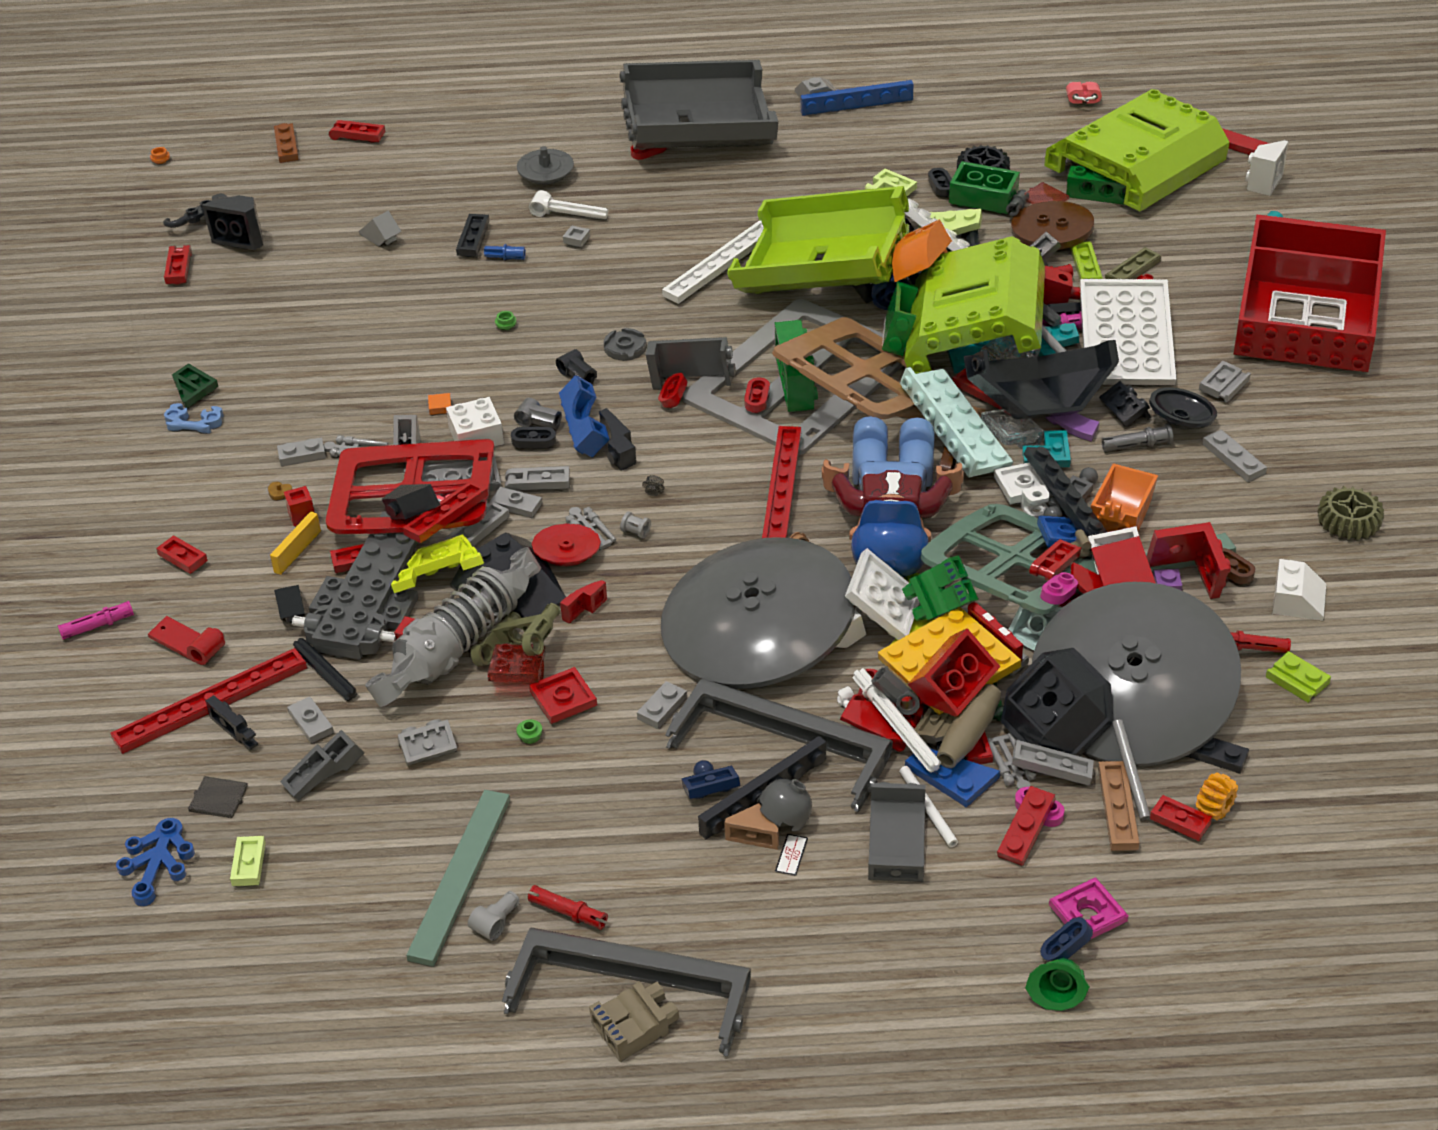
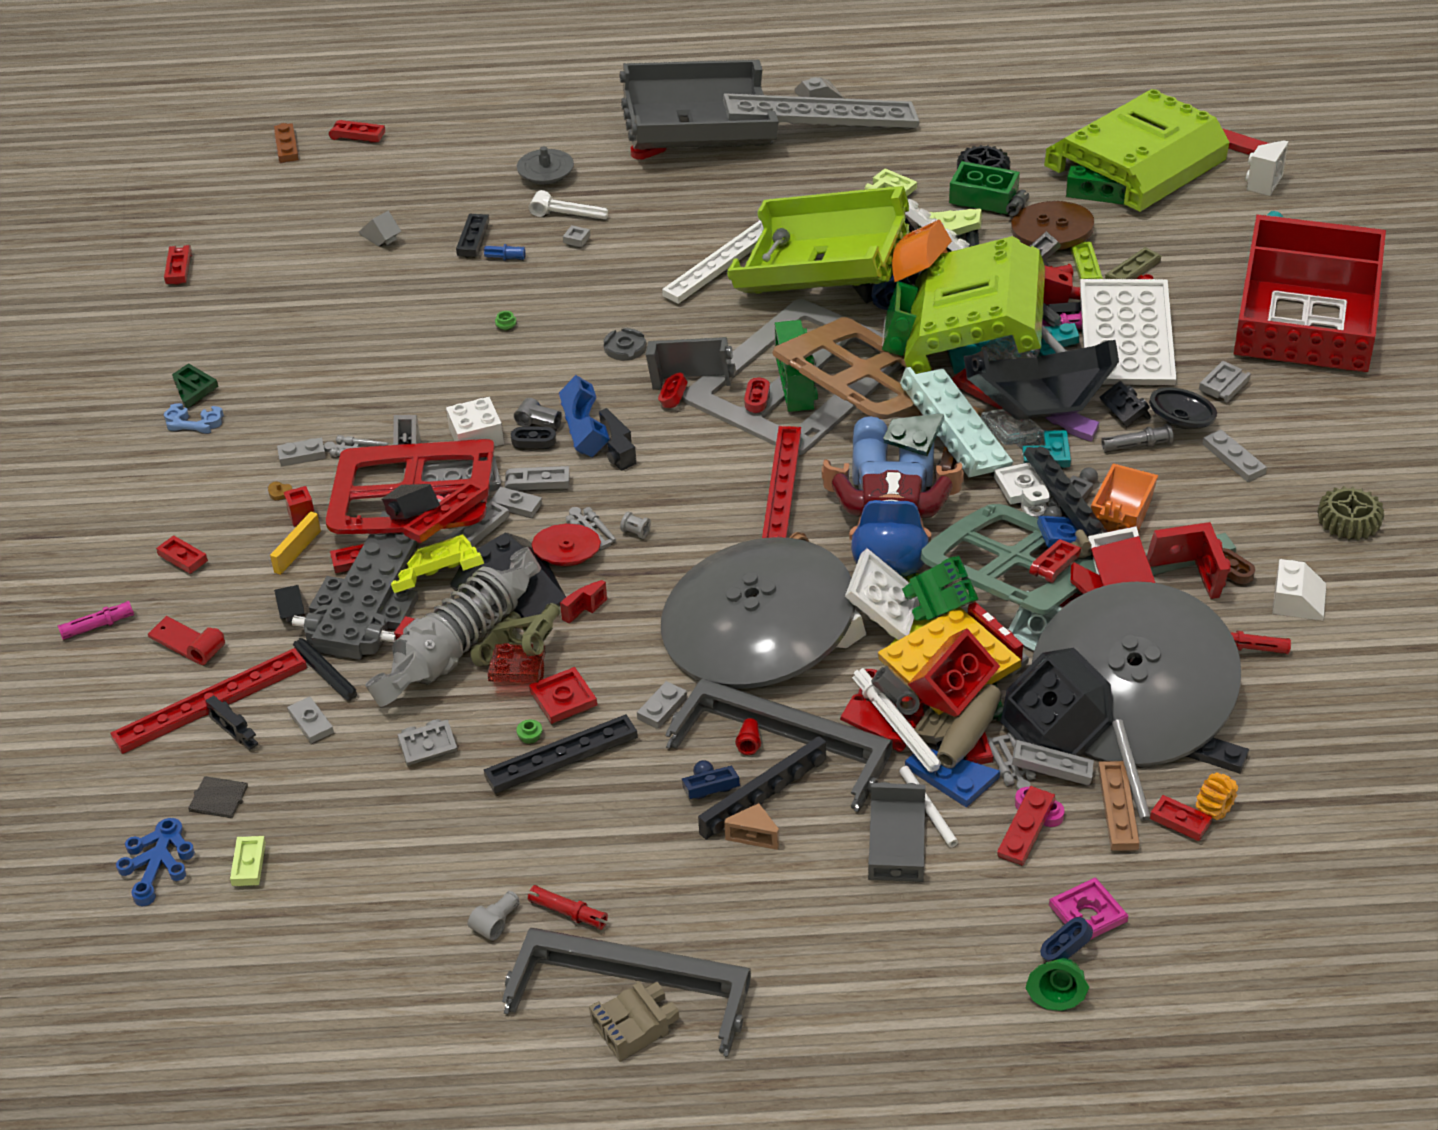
(159, 155): orange plate -> none
(229, 221): black slope -> none
(322, 763): dark grey slope -> none
(438, 403): orange tile -> none
(458, 878): sand green tile -> none
(560, 753): none -> black plate
(574, 364): black piece -> none
(653, 485): clear smoke plate -> none
(748, 738): none -> red cone
(778, 241): none -> hinge
(786, 803): dark grey cylinder -> none
(791, 854): white sticker -> none
(822, 110): none -> light grey plate
(844, 696): white hand -> none
(856, 97): blue plate -> none
(914, 433): none -> wing
(940, 181): black plate -> none
(1045, 192): clear red piece -> none
(1059, 588): dark pink plate -> none
(1087, 92): coral piece -> none
(1168, 577): medium lavender plate -> none
(1298, 676): lime plate -> none

